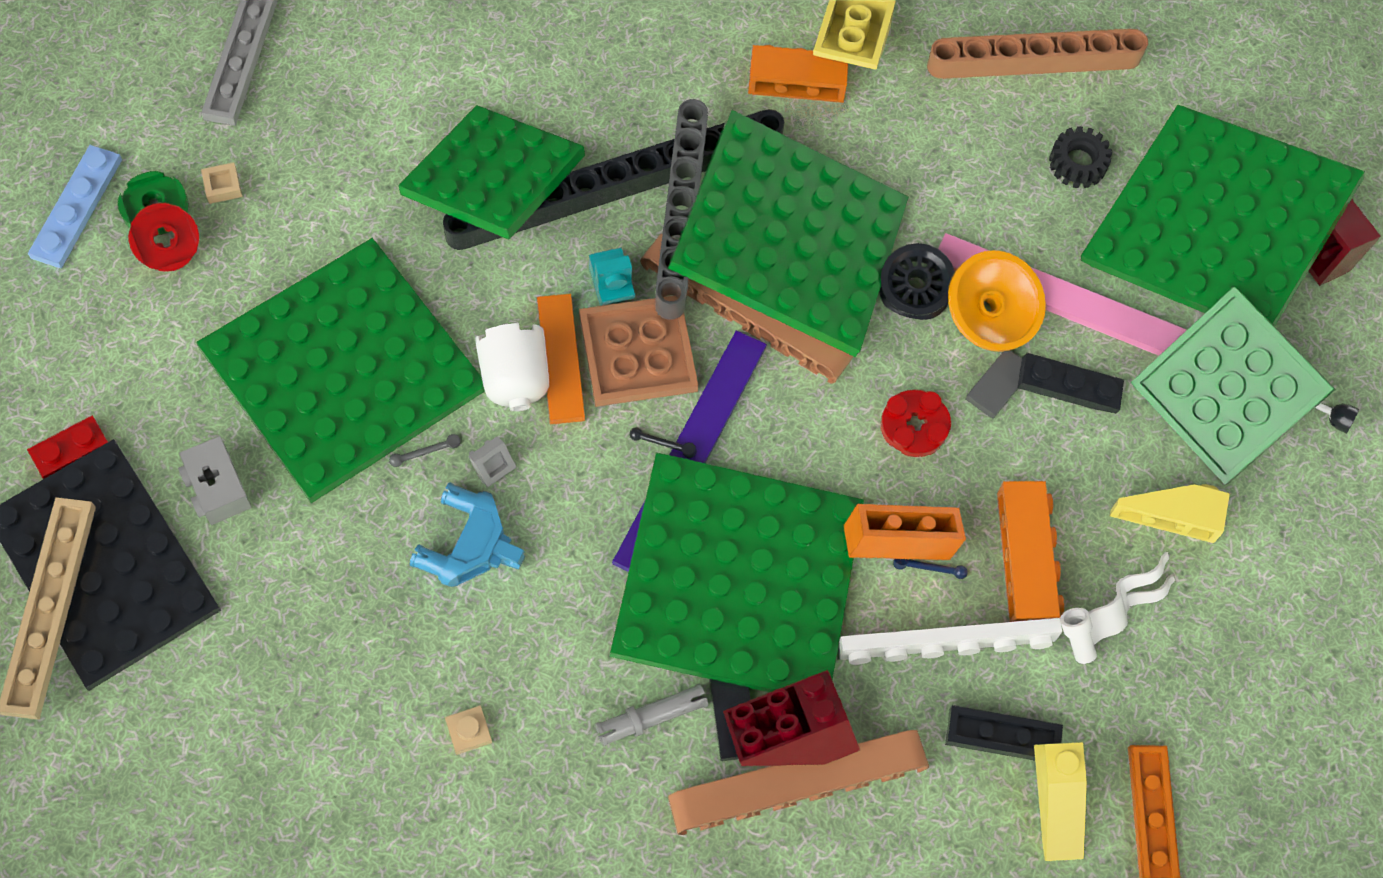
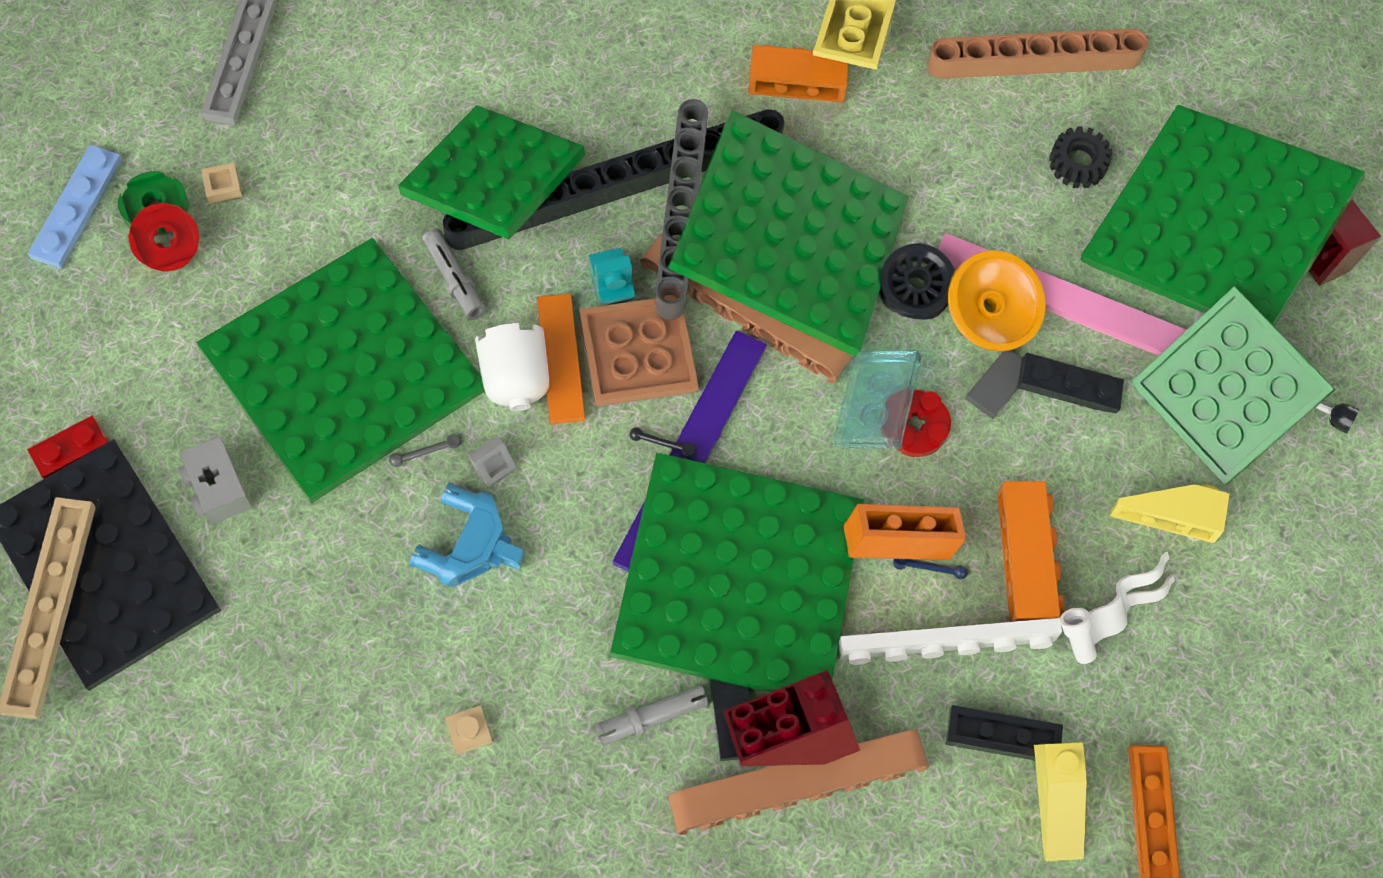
(469, 303): none -> light grey pin
(877, 400): none -> clear light blue tile

